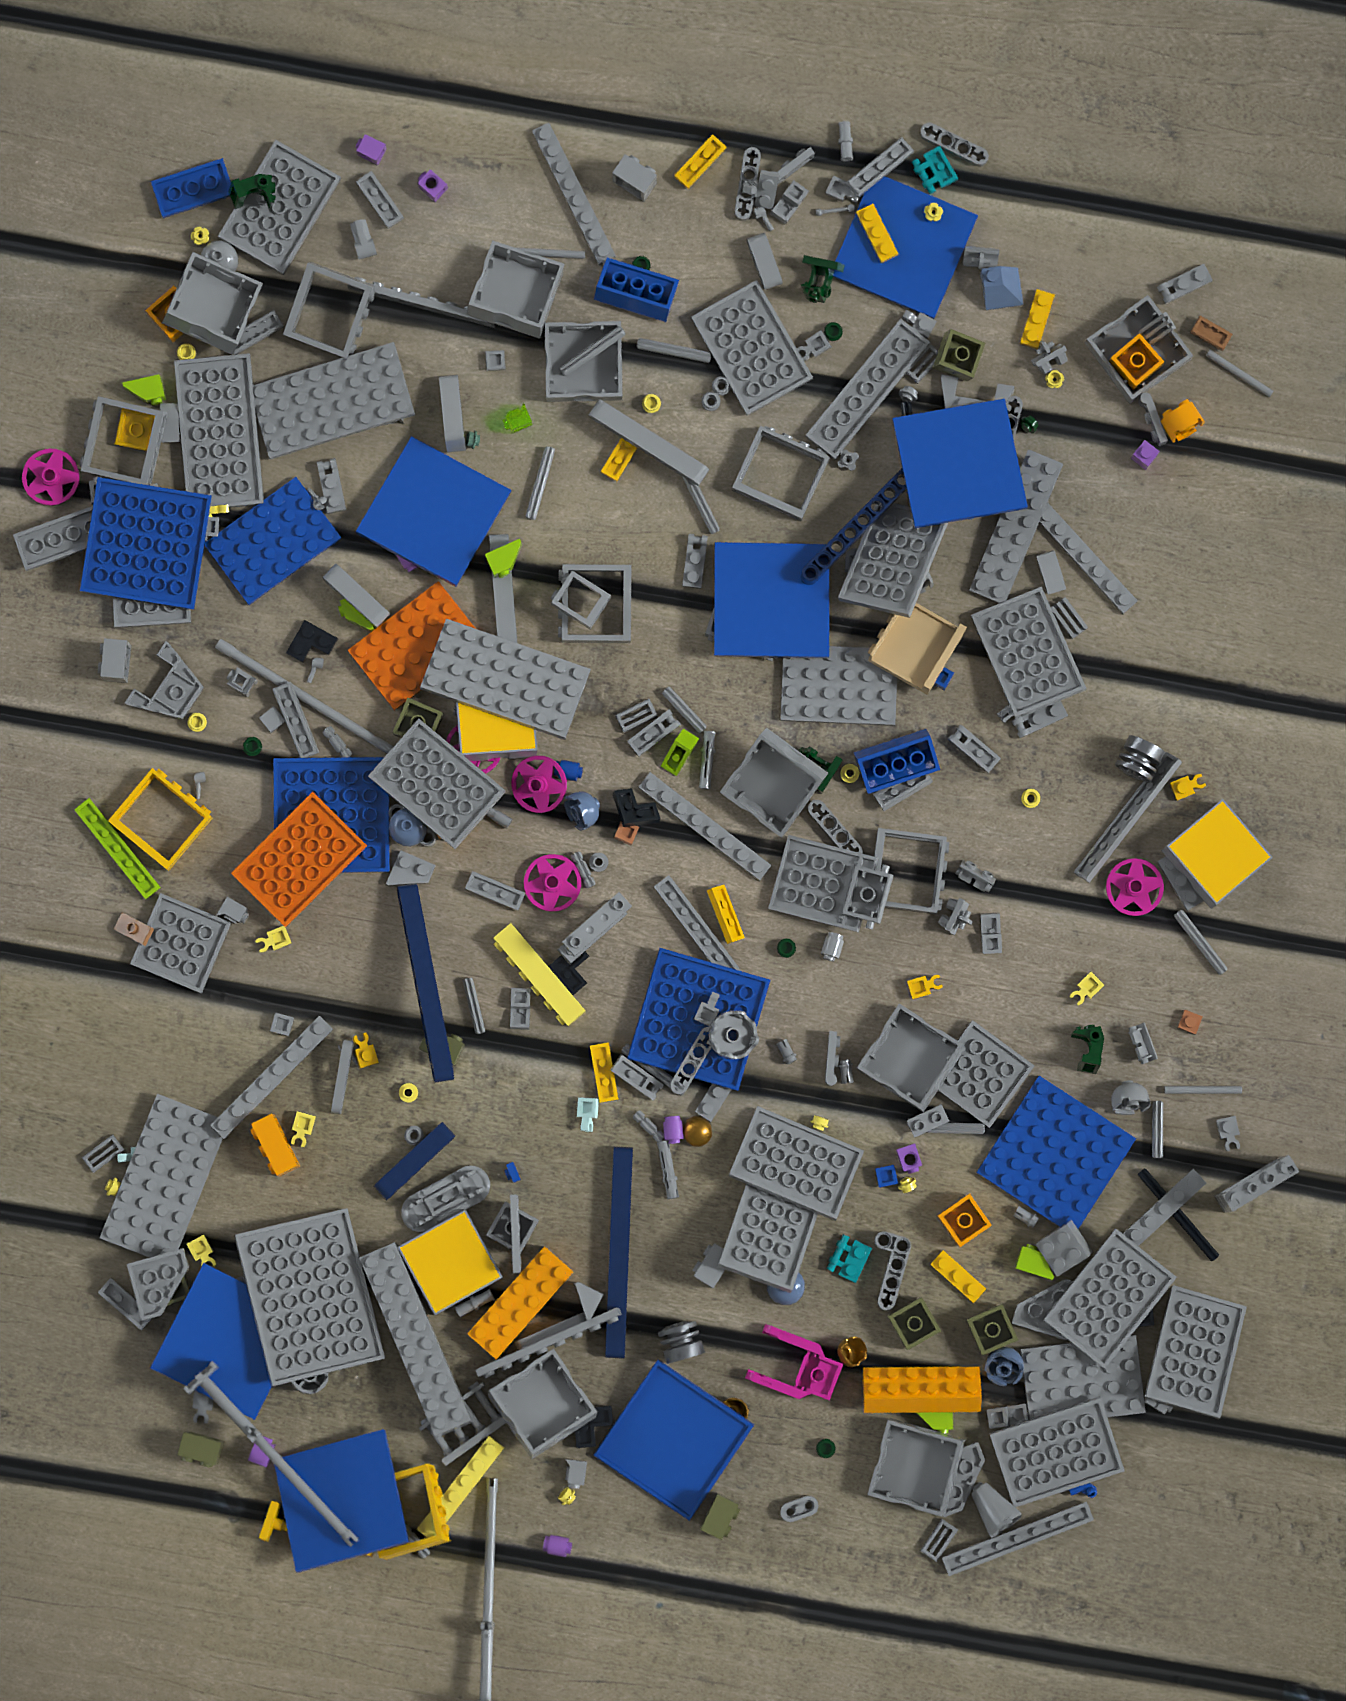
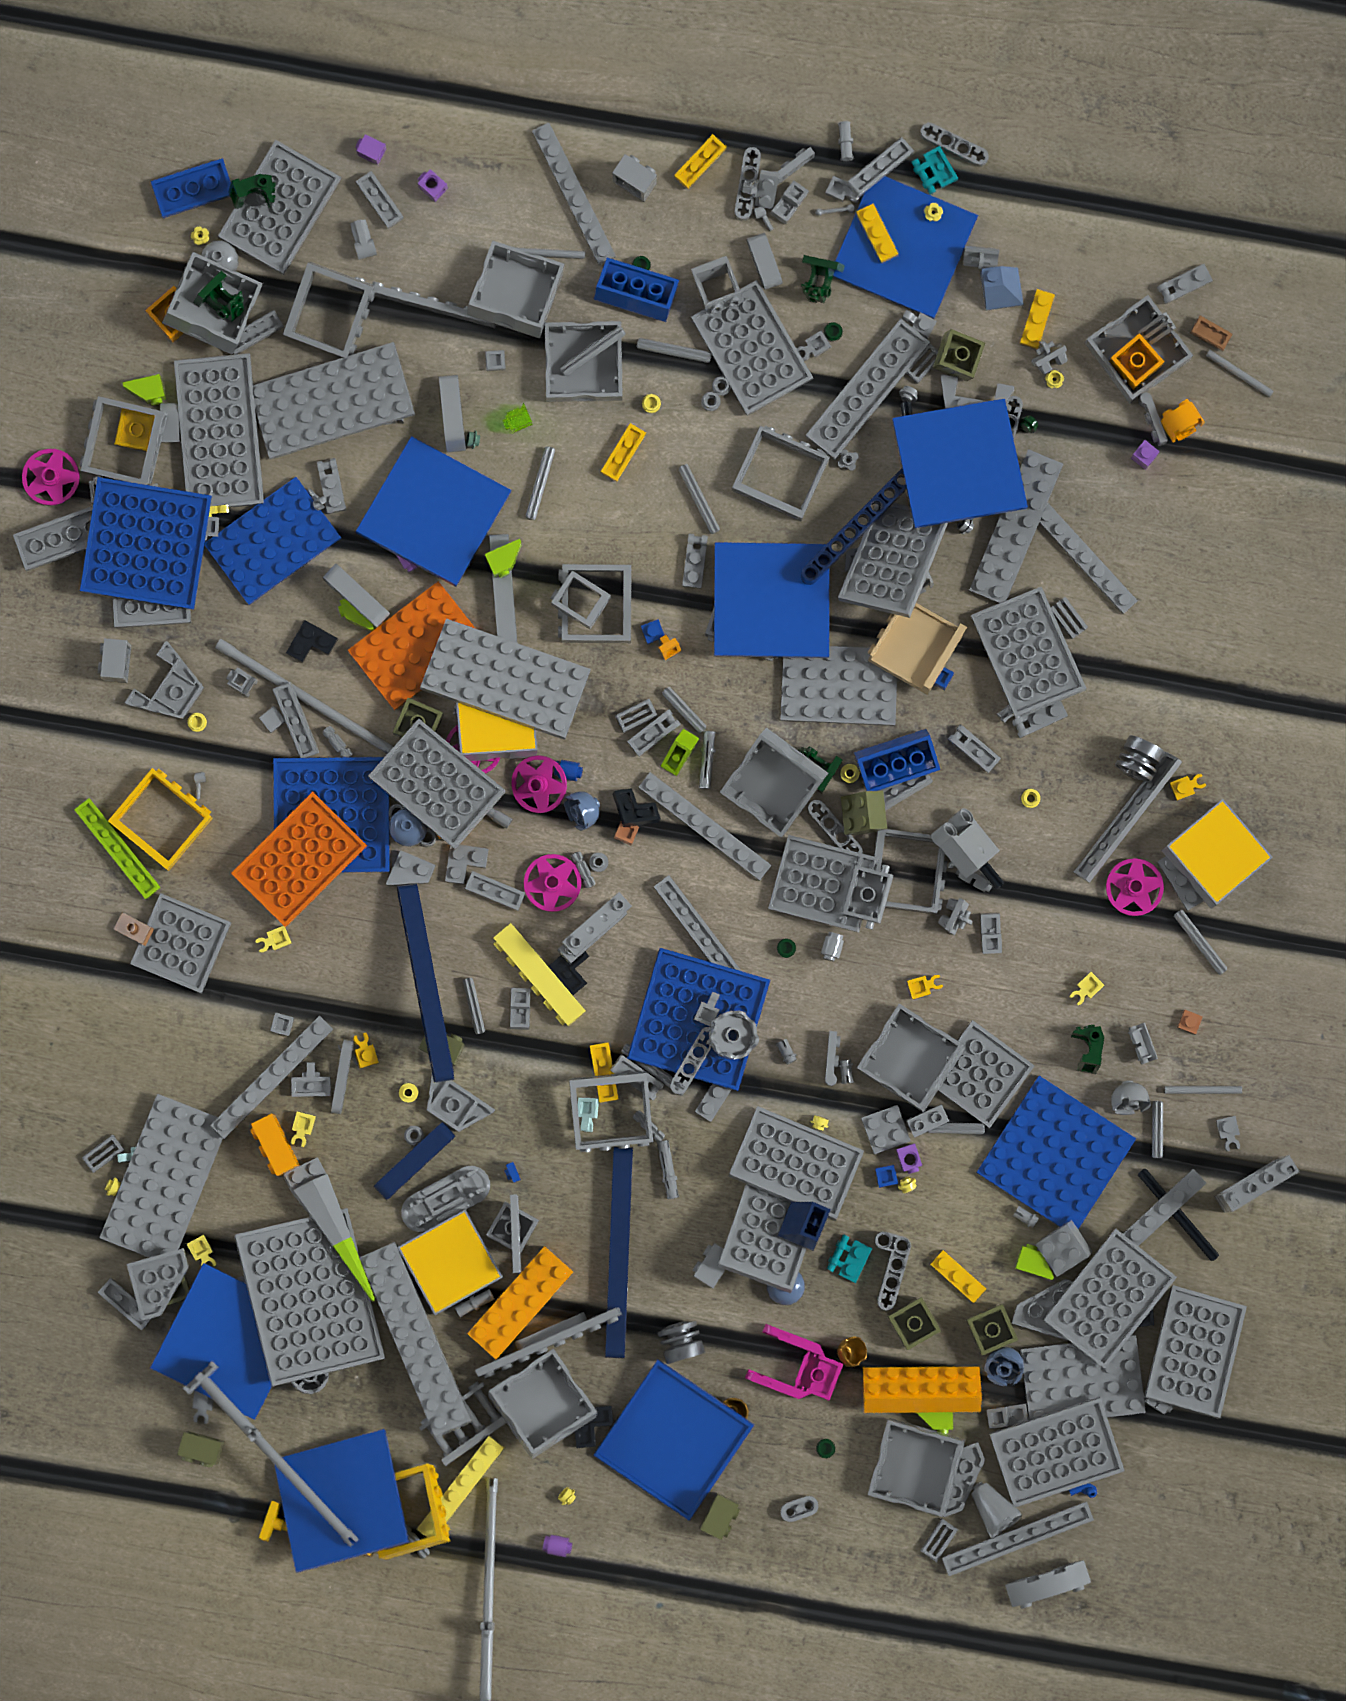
(186, 351): light yellow plate -> none
(214, 291): none -> dark green tile
(233, 911): light grey window -> none
(252, 746): dark green plate -> none
(258, 1456): medium lavender brick -> none
(311, 1083): none -> light grey hinge
(316, 663): light grey hand -> none
(316, 1195): none -> light grey plate
(456, 1105): none -> light grey wing
(461, 858): none -> light grey plate
(575, 1473): light grey window -> none
(589, 1299): light grey slope -> none
(621, 1142): none -> light grey window
(648, 442): light grey beam -> none
(652, 631): none -> blue plate
(669, 647): none -> light orange tile
(673, 1129): medium lavender brick -> none
(697, 1131): pearl gold hair -> none
(712, 270): none -> light grey window
(725, 914): yellow plate -> none
(804, 1223): none -> dark blue slope
(863, 812): none -> olive brick
(885, 1129): none -> light grey plate
(964, 1220): light orange brick -> none
(965, 526): none -> light grey plate
(969, 849): none -> light grey piece
(1048, 1584): none -> light grey brick
(1050, 572): light grey slope -> none

